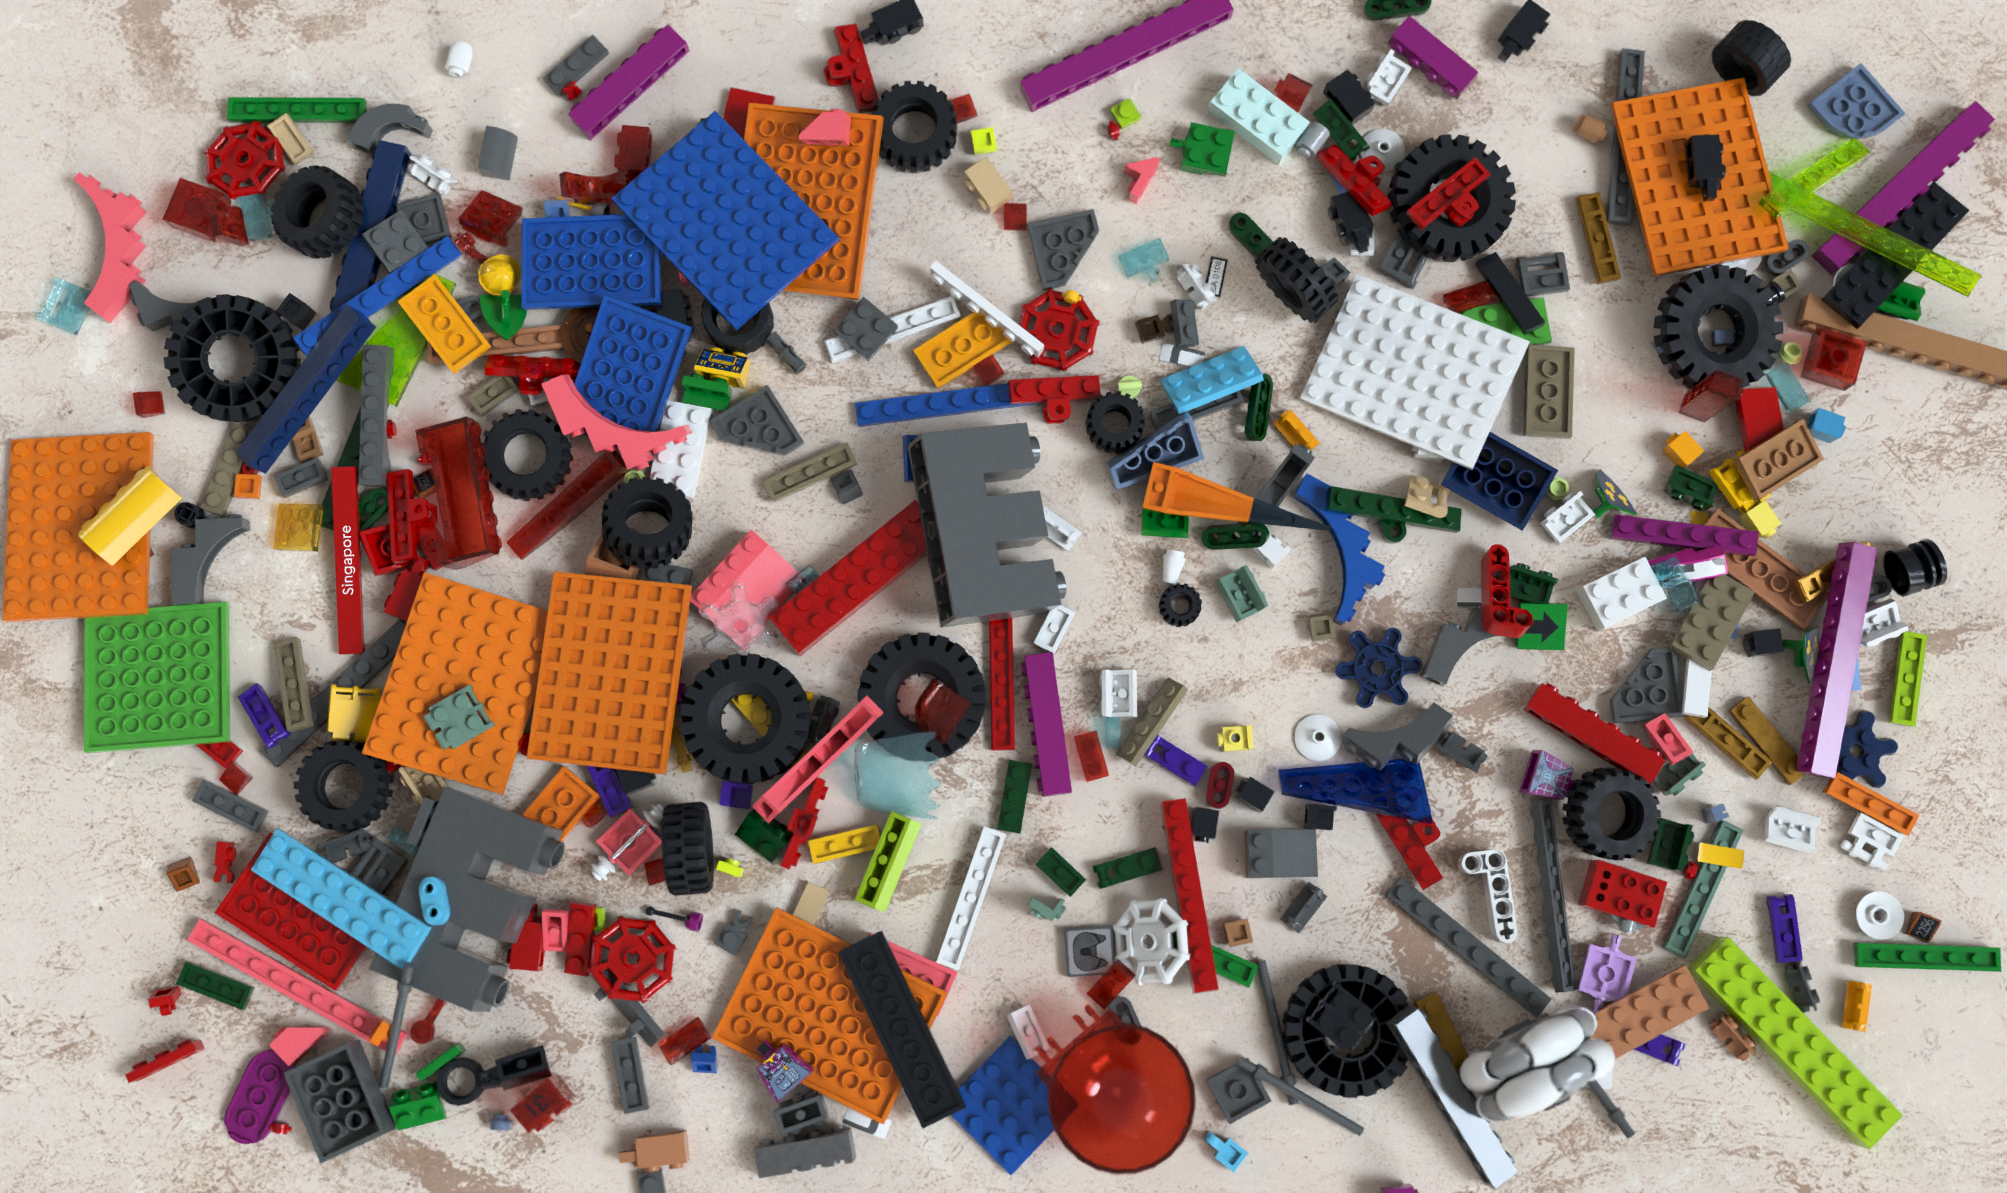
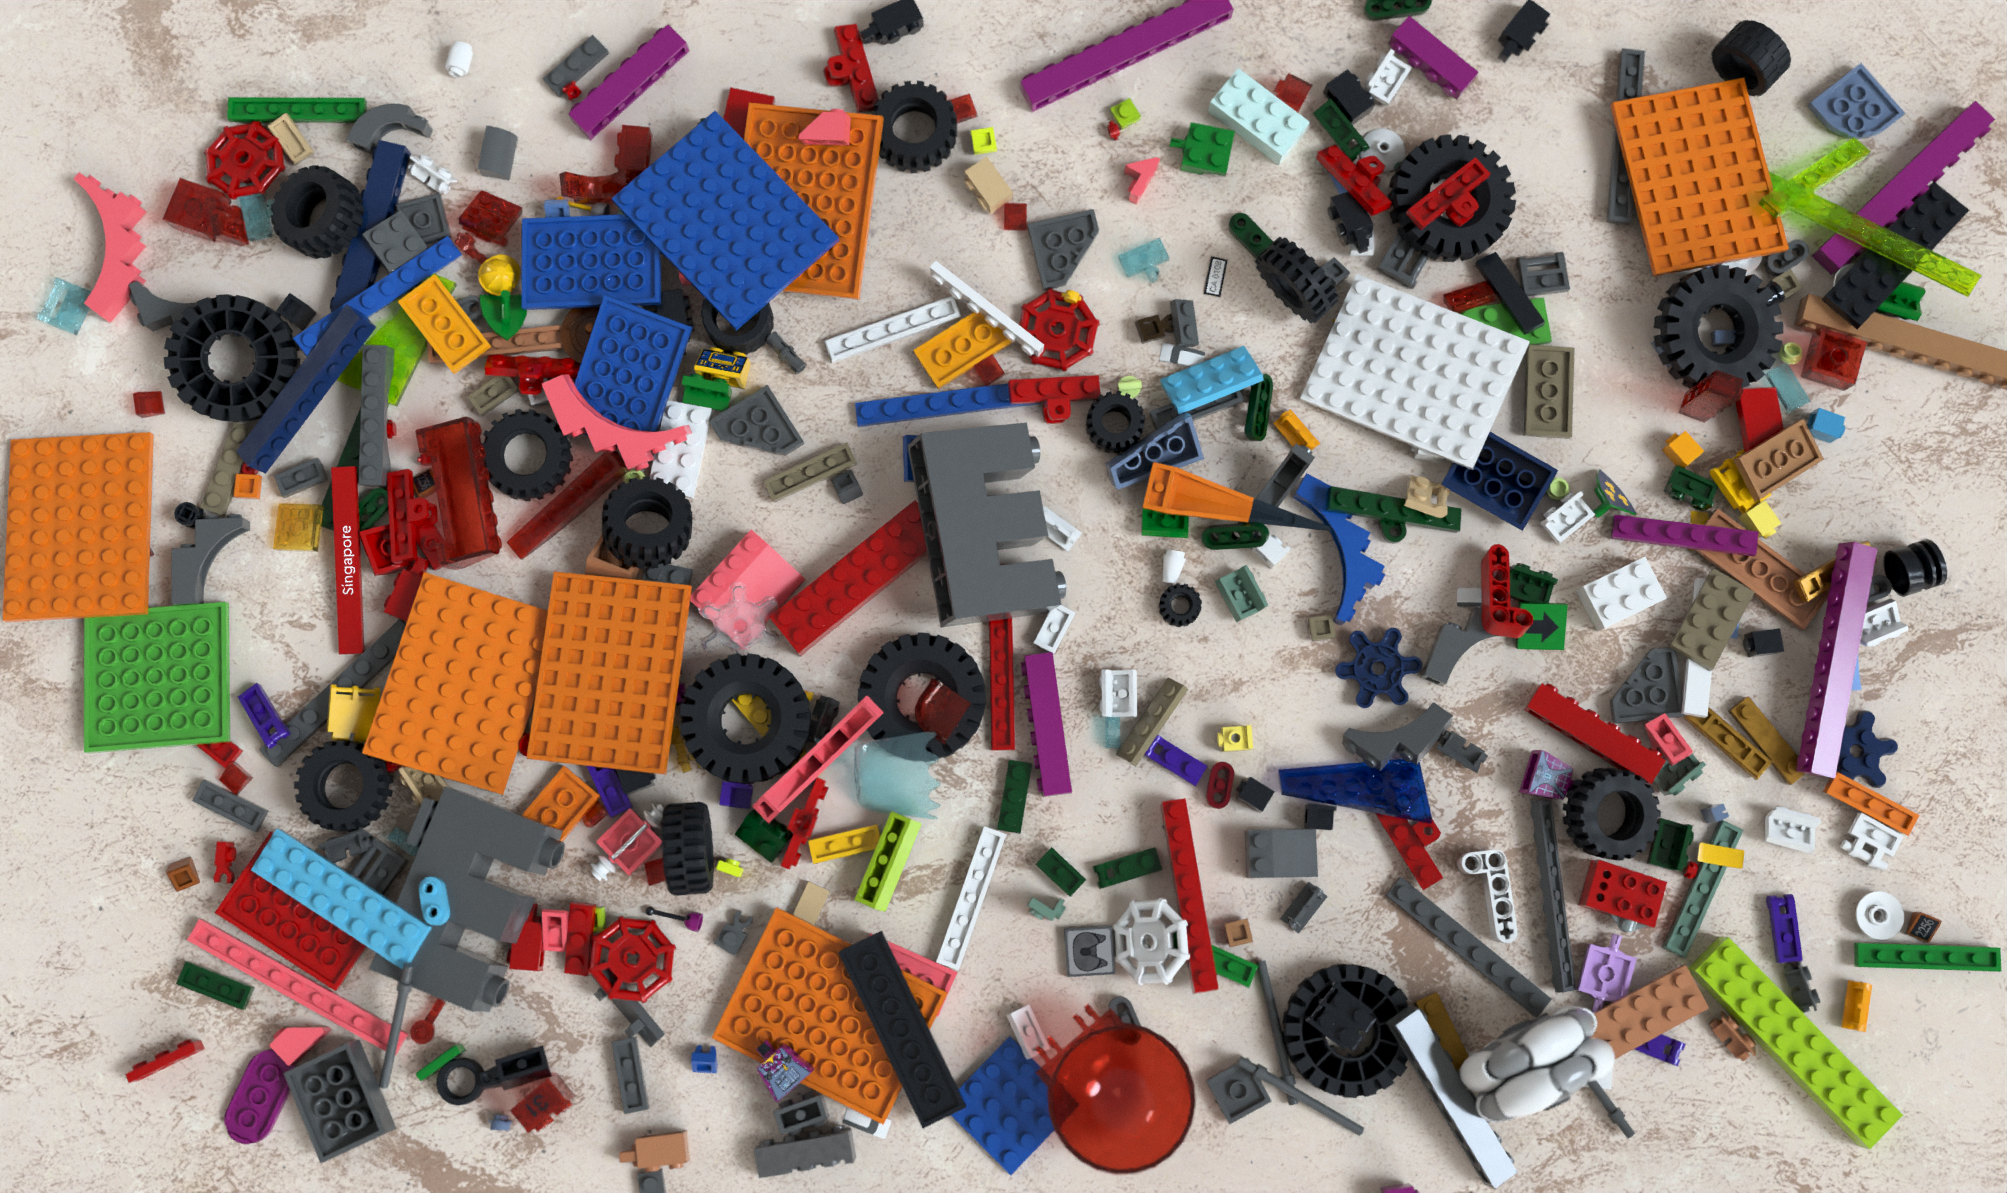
(129, 515): yellow brick -> none
(165, 999): red tile -> none
(280, 1128): red piece -> none
(293, 684): dark tan plate -> none
(307, 442): medium nougat slope -> none
(381, 1031): orange plate -> none
(416, 1106): green bracket -> none
(458, 719): sand green plate -> none
(684, 1041): clear red plate -> none
(804, 577): clear light blue piece -> none
(866, 329): dark grey plate -> none
(1091, 756): clear red plate -> none
(1111, 984): clear red plate -> none
(1193, 278): white hinge -> none
(1204, 824): black brick -> none
(1227, 1152): medium azure plate -> none
(1309, 746): white dish -> none
(1312, 140): light grey brick -> none
(1590, 128): medium nougat brick -> none
(1598, 238): pearl gold plate -> none
(1676, 581): clear light blue slope -> none
(1699, 564): slope -> none
(1705, 164): black hinge -> none
(1805, 651): shield -> none
(1907, 679): lime plate -> none

